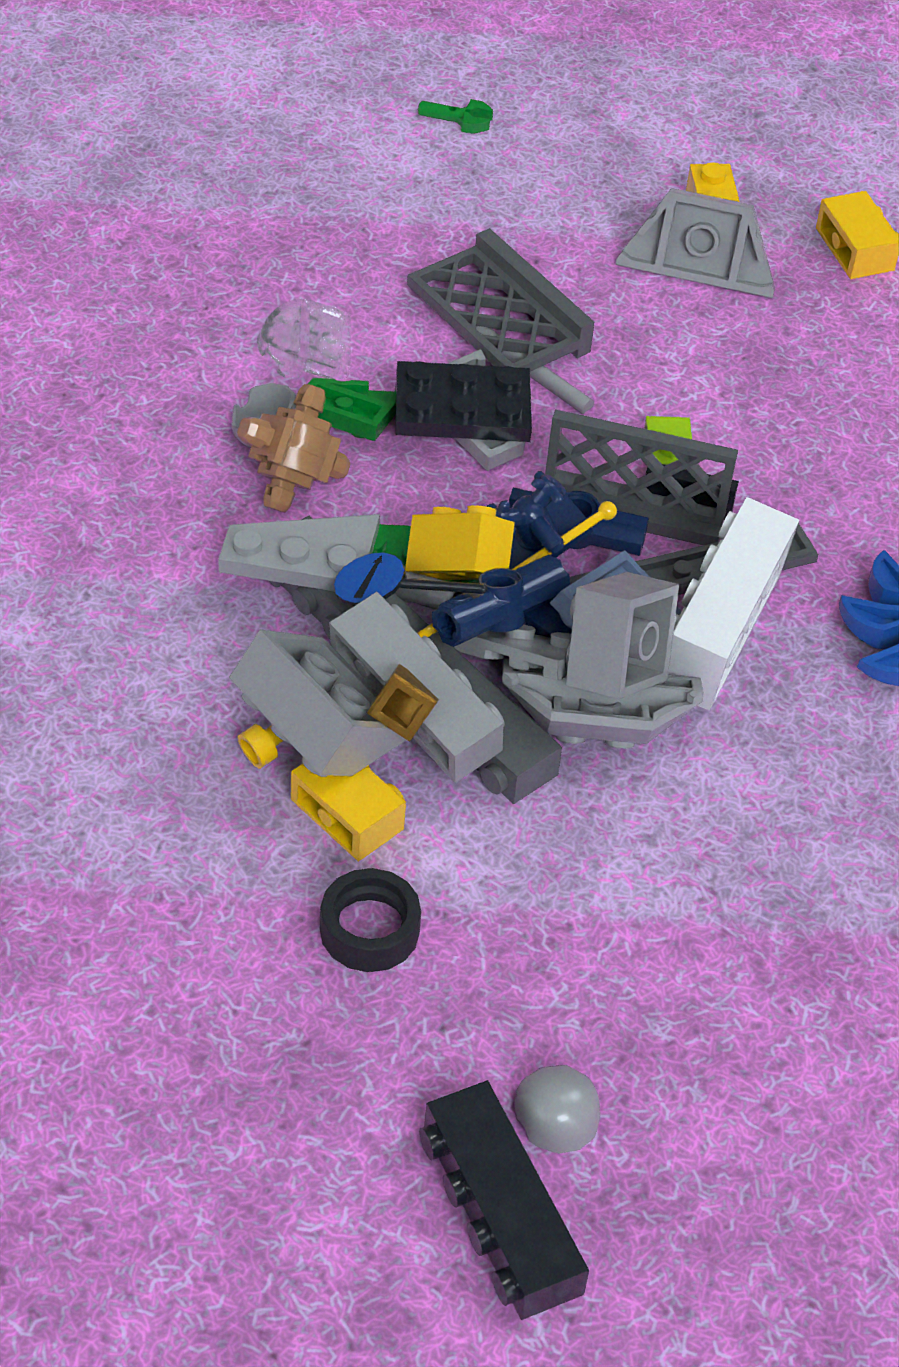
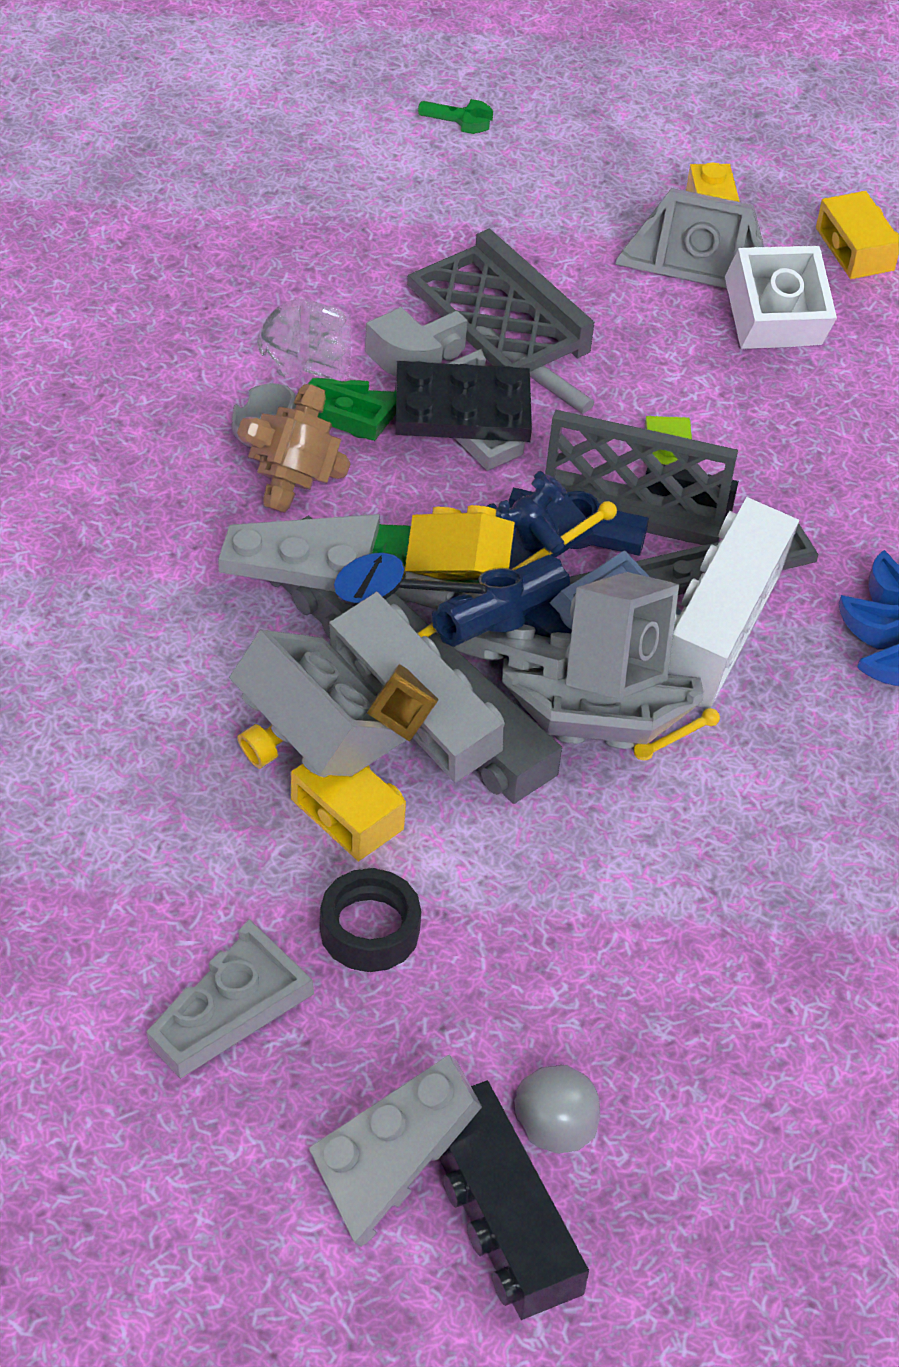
(234, 999): none -> light grey wing
(391, 1142): none -> light grey wing
(401, 338): none -> light grey brick
(708, 717): none -> yellow hinge
(780, 297): none -> white brick

